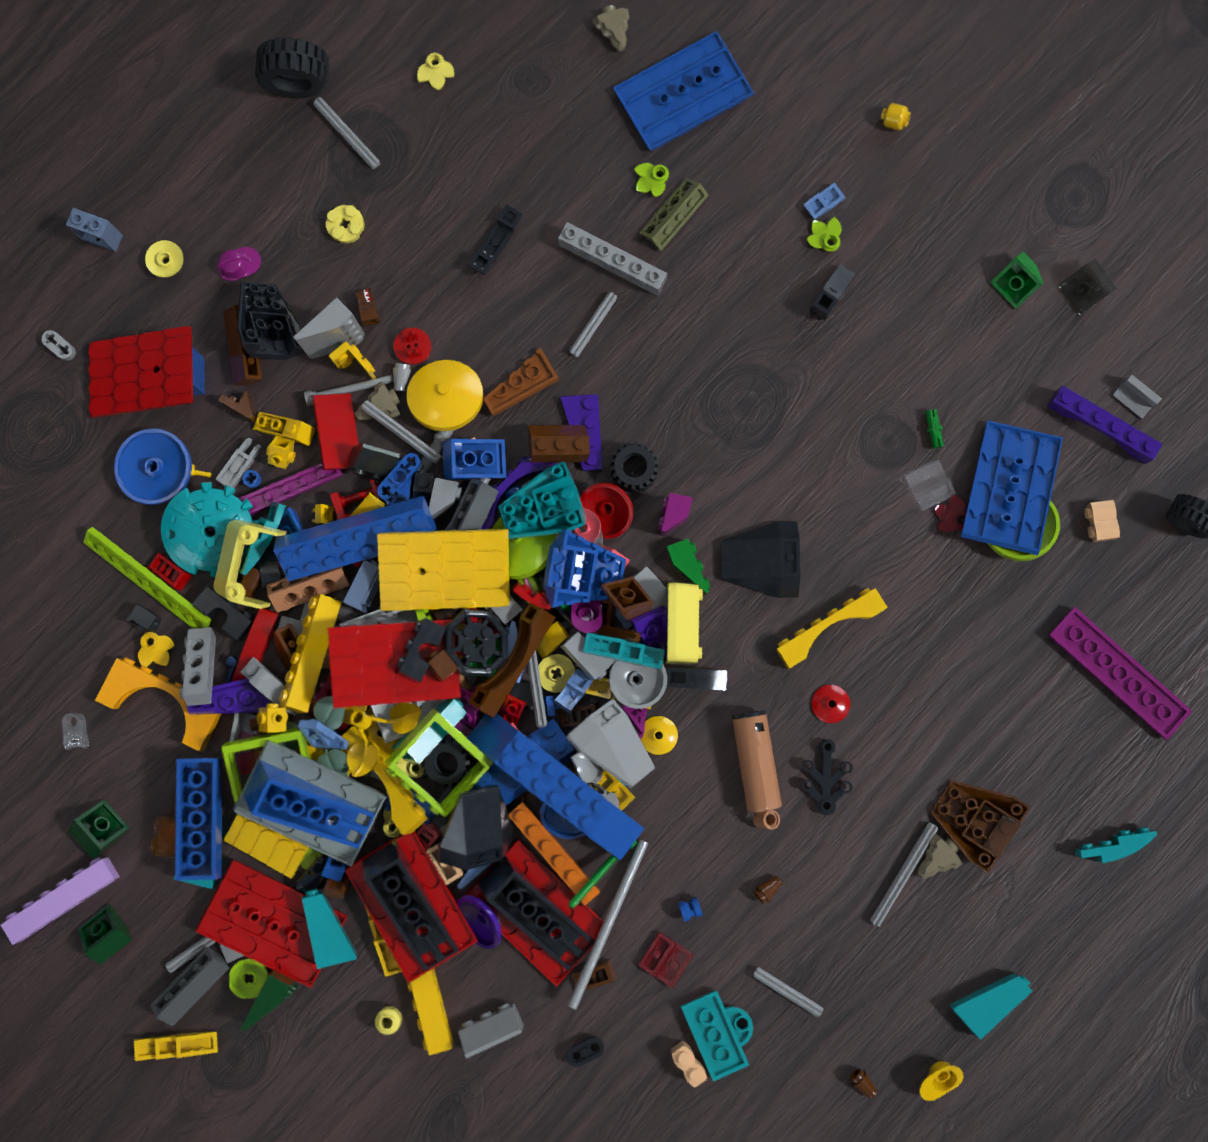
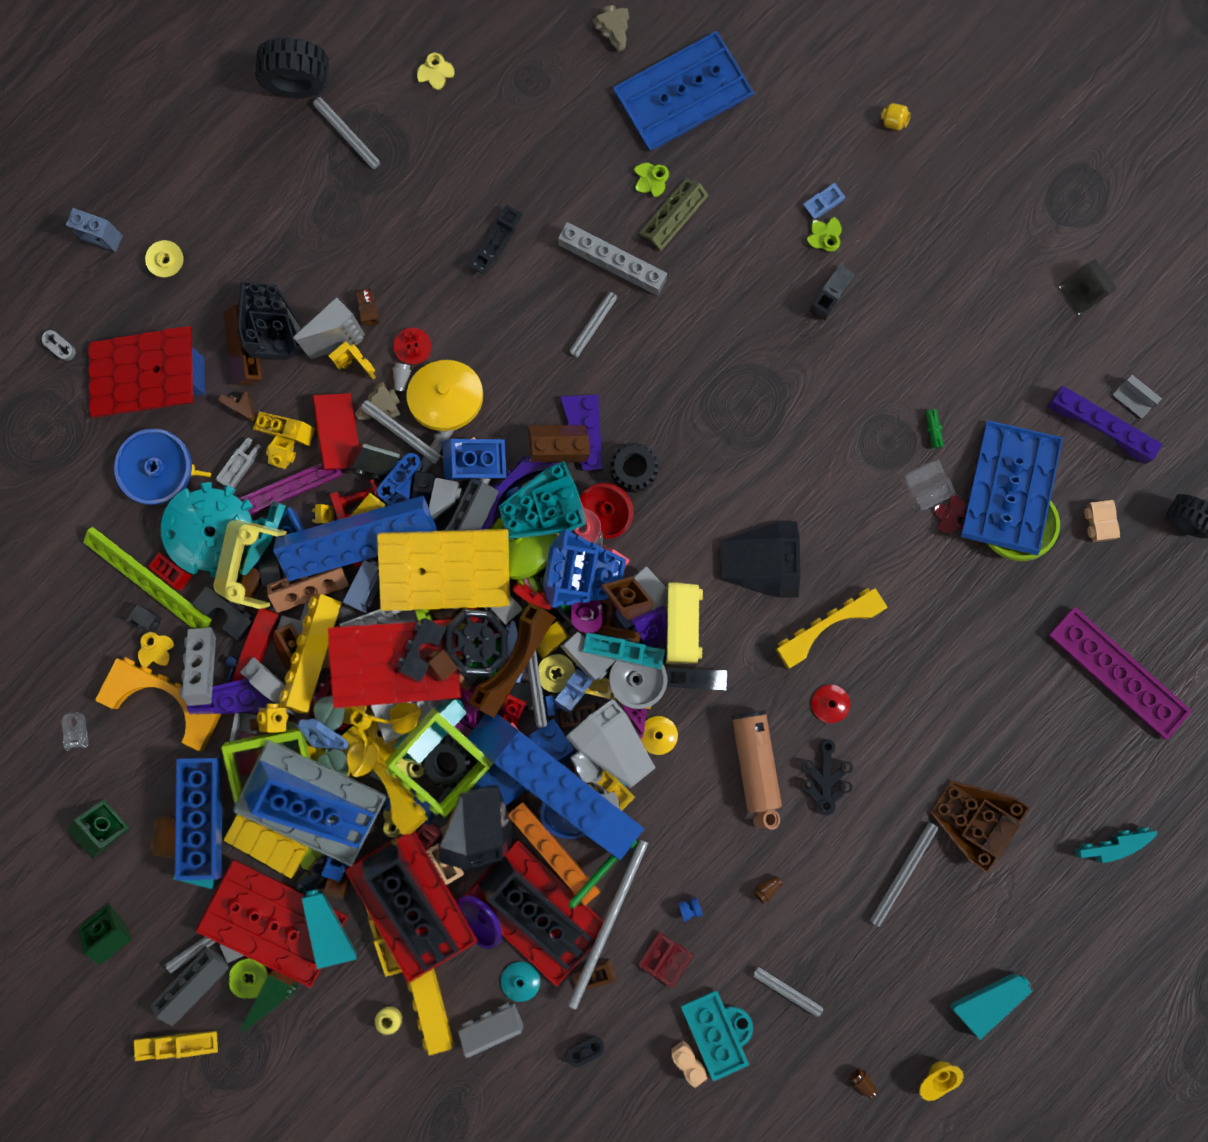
(59, 901): lavender brick -> none
(238, 263): magenta piece -> none
(256, 482): blue bush -> none
(337, 216): light yellow plate -> none
(348, 388): light grey piece -> none
(470, 875): medium blue slope -> none
(522, 971): none -> teal dish
(526, 381): dark orange wing -> none
(676, 512): magenta slope -> none
(685, 562): green slope -> none
(939, 857): dark tan rock -> none
(1018, 280): green slope -> none

